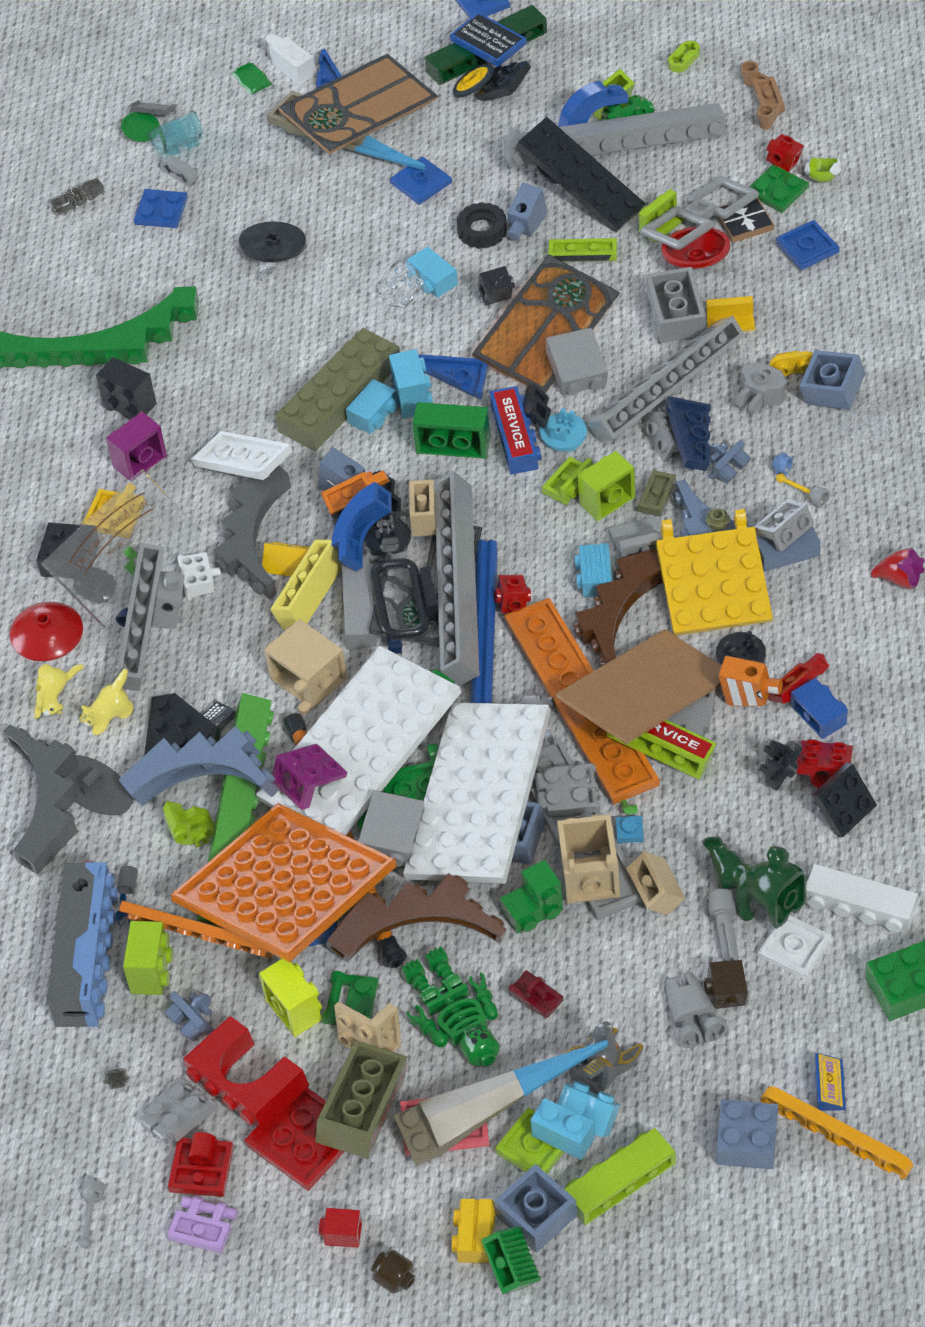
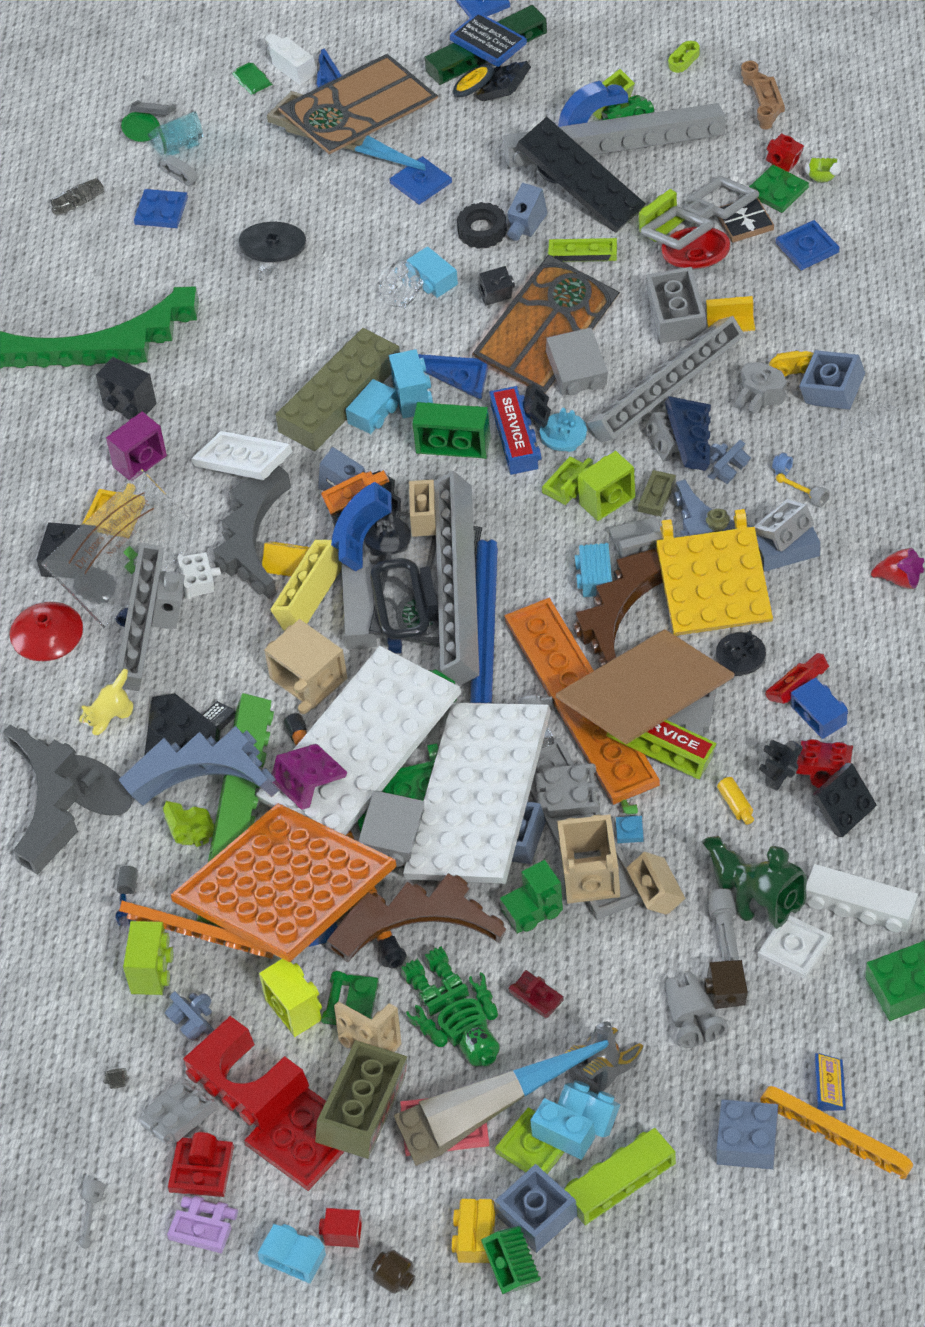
(49, 686): light yellow animal -> none
(82, 945): piece -> none
(292, 1252): none -> medium azure brick
(511, 593): red brick -> none
(736, 800): none -> yellow cylinder
(747, 682): orange torso -> none

